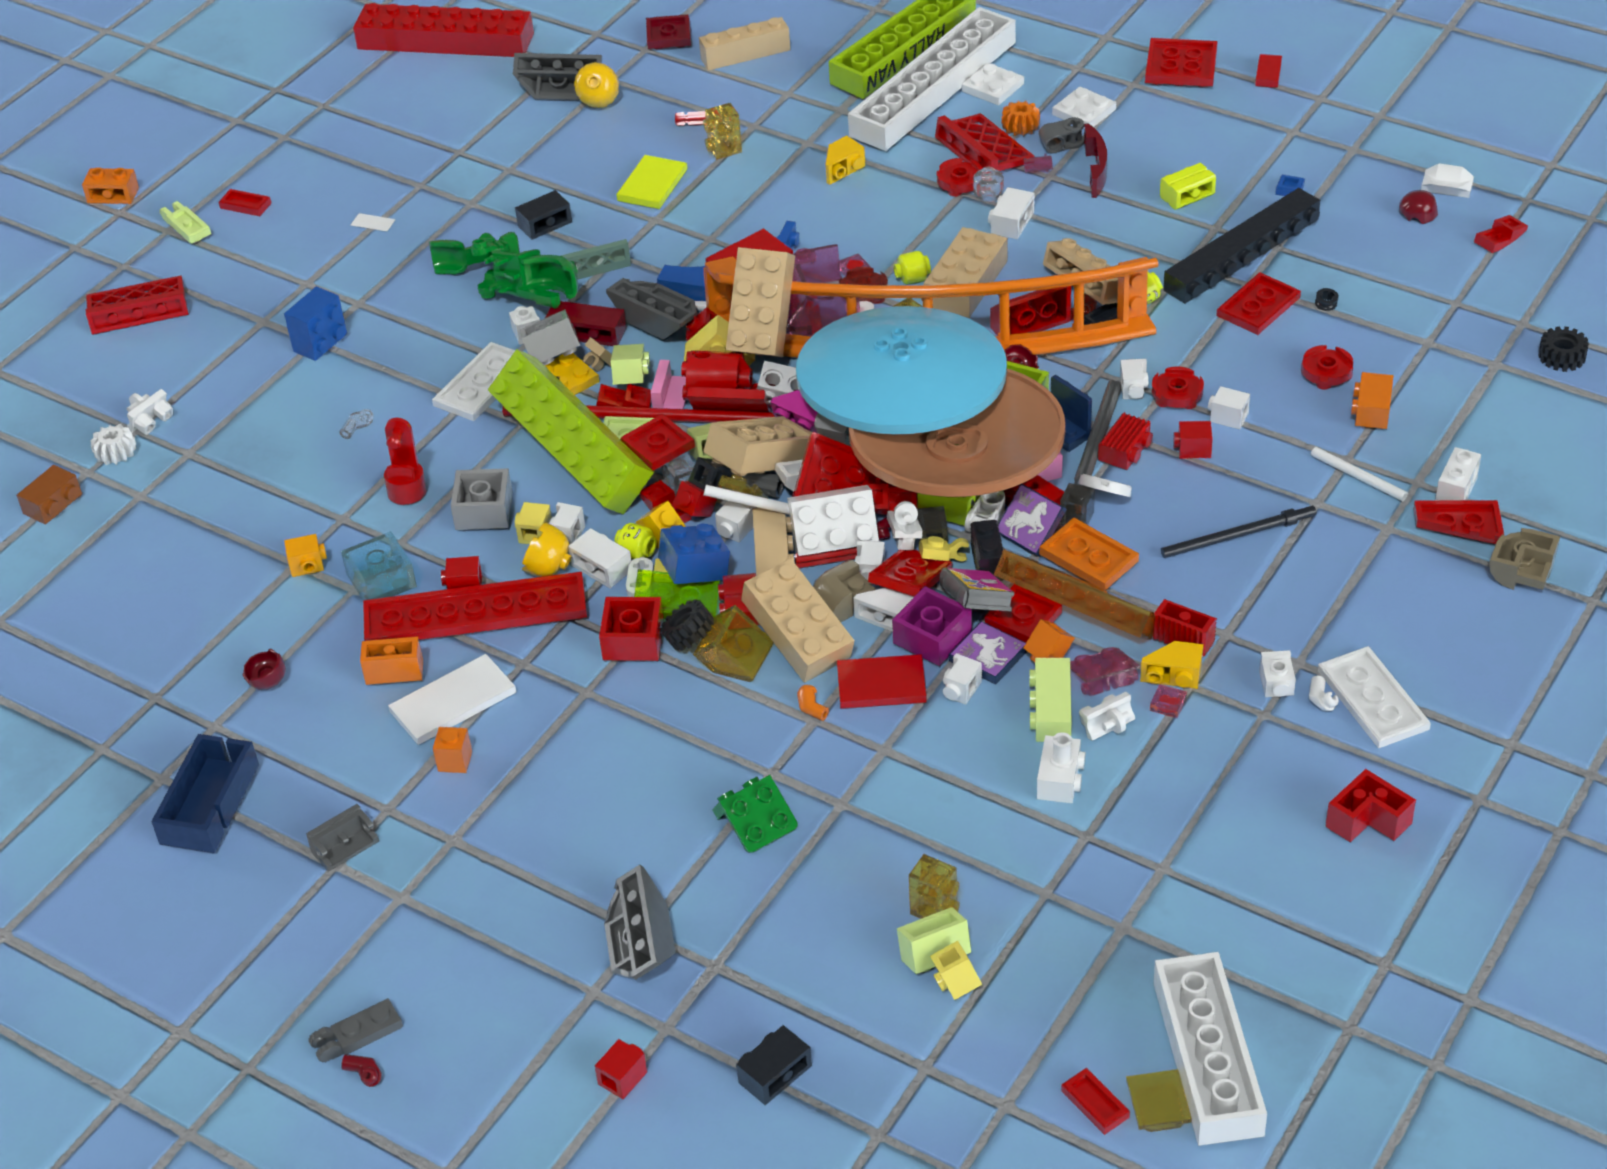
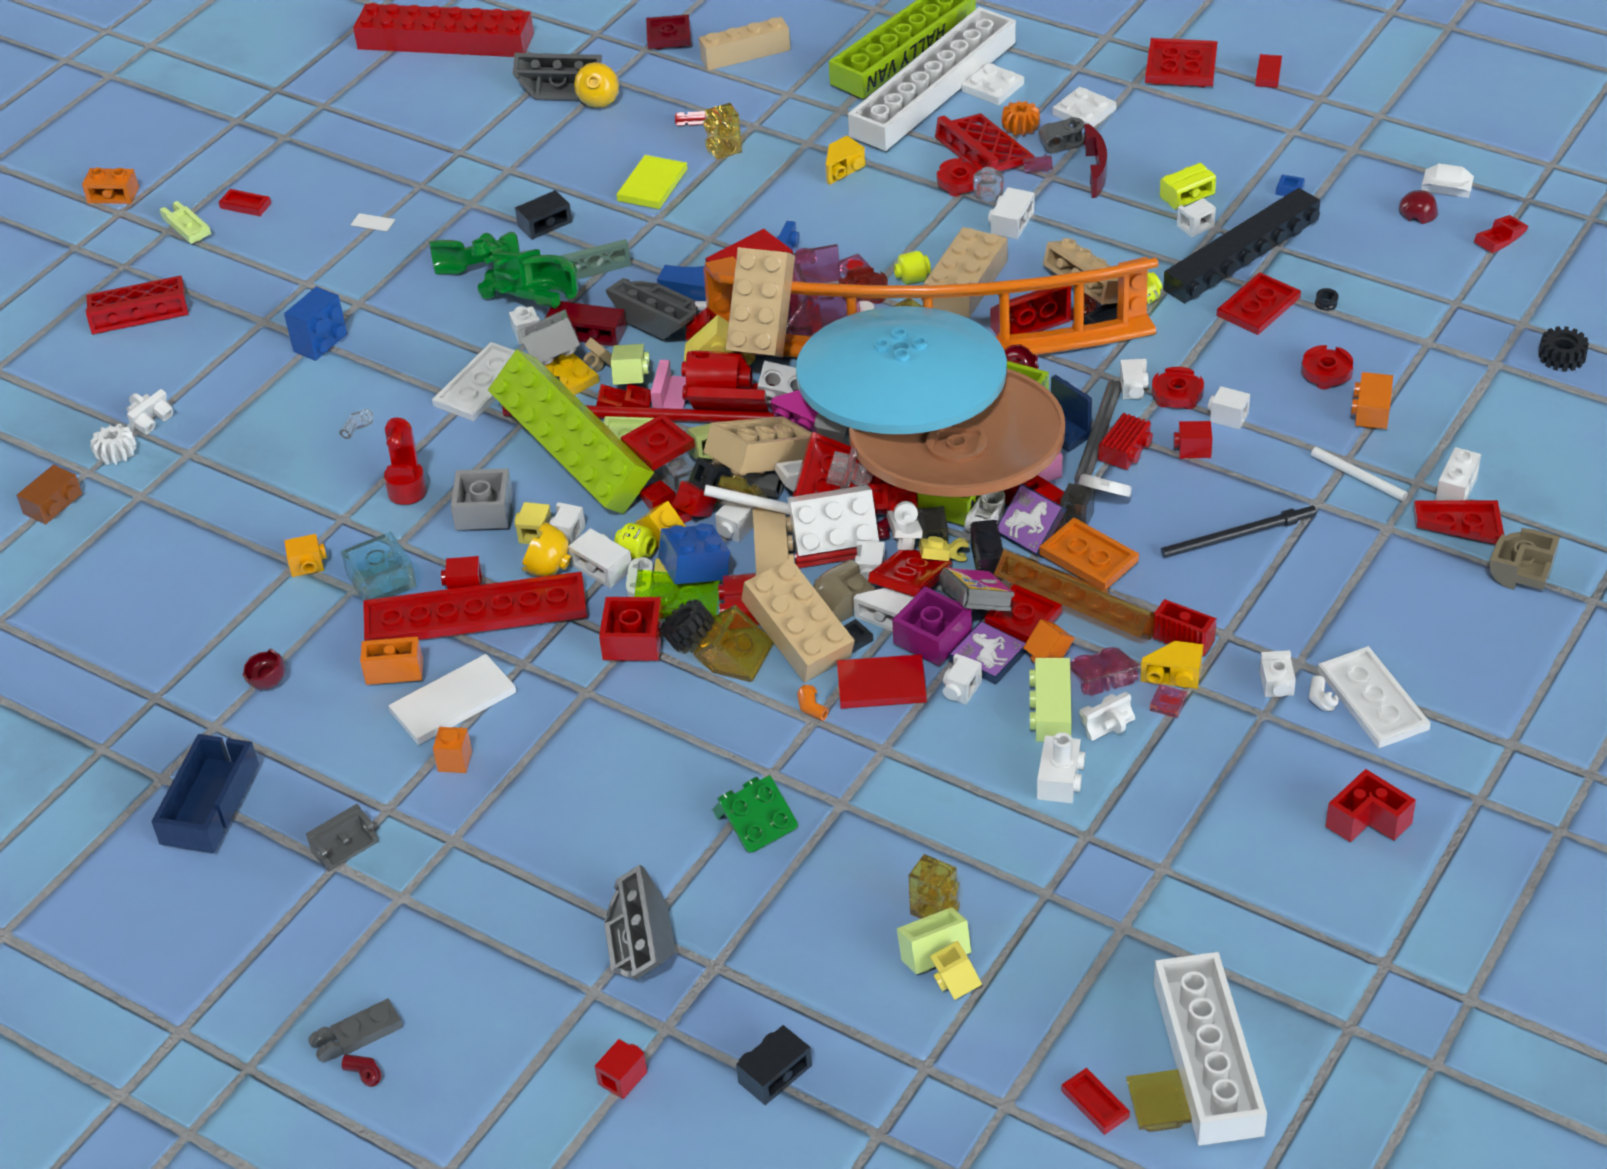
(844, 470): none -> clear hips
(859, 633): none -> black tile
(1196, 217): none -> white brick

